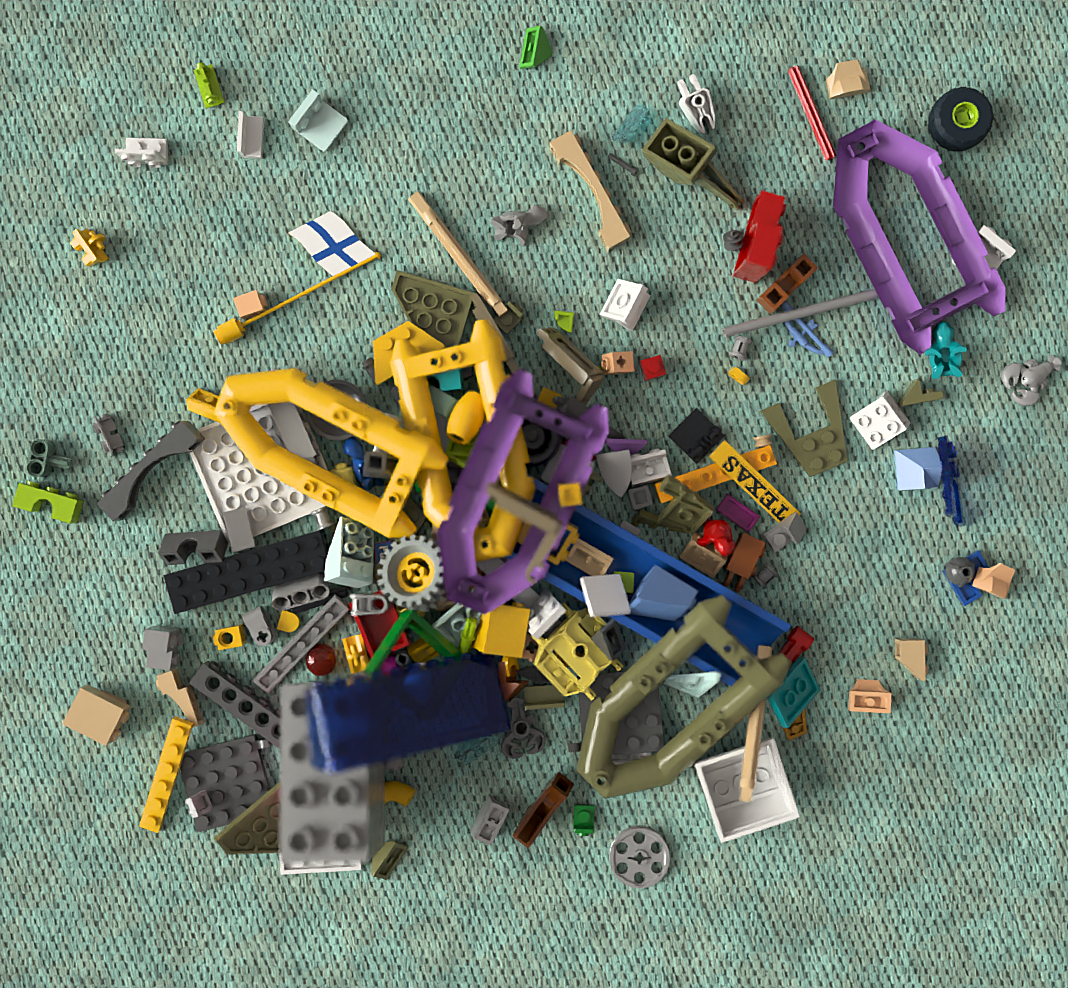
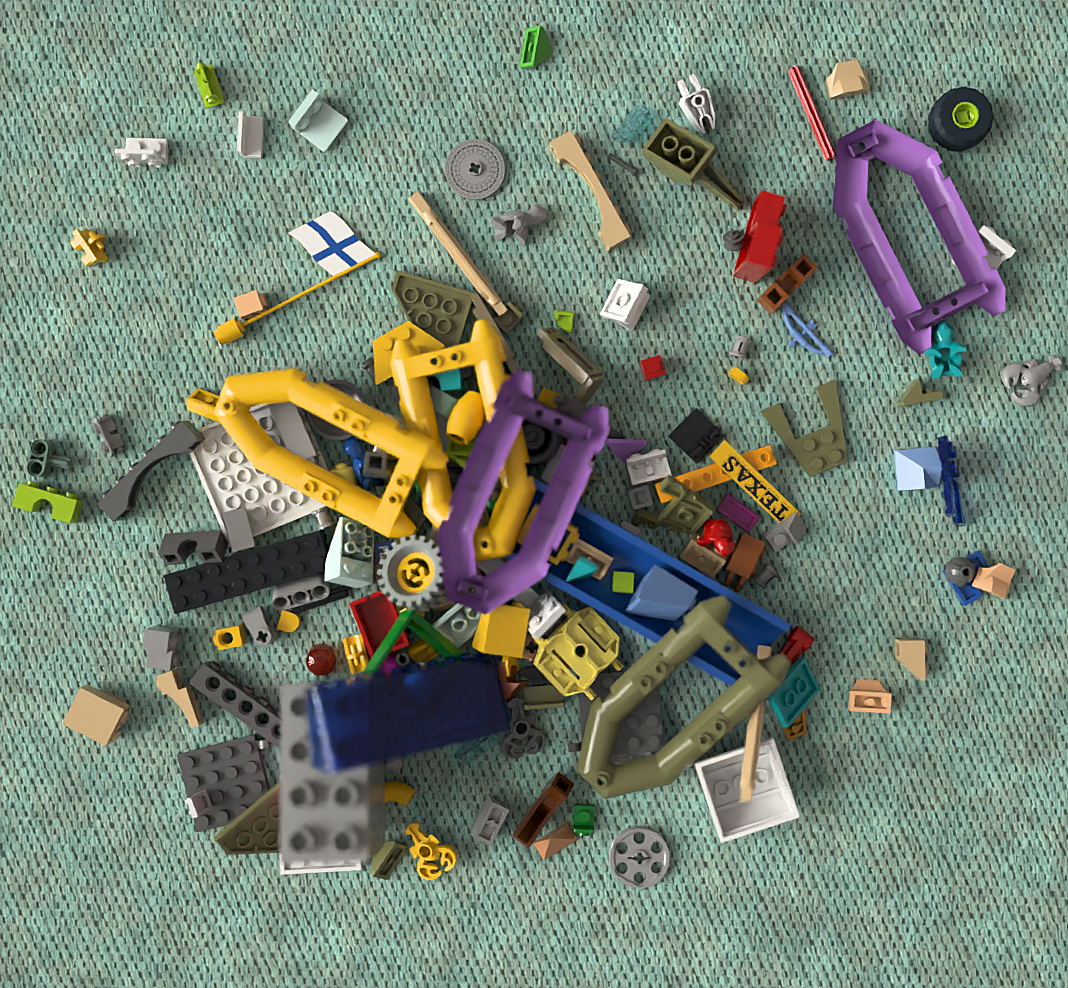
(166, 774): yellow plate -> none
(301, 643): light grey tile -> none
(365, 603): light grey piece -> none
(428, 850): none -> yellow animal
(467, 183): none -> light grey piece
(468, 635): lime axle -> none
(532, 514): dark tan hinge -> none
(555, 840): none -> nougat slope
(569, 494): yellow tile -> none
(581, 570): none -> teal slope
(605, 595): white tile -> none
(609, 640): dark grey slope -> none
(616, 470): white sticker -> none
(617, 363): light nougat brick -> none
(693, 684): light aqua wing -> none
(762, 440): tan bush -> none
(799, 313): light grey piece -> none
(880, 420): white bracket -> none

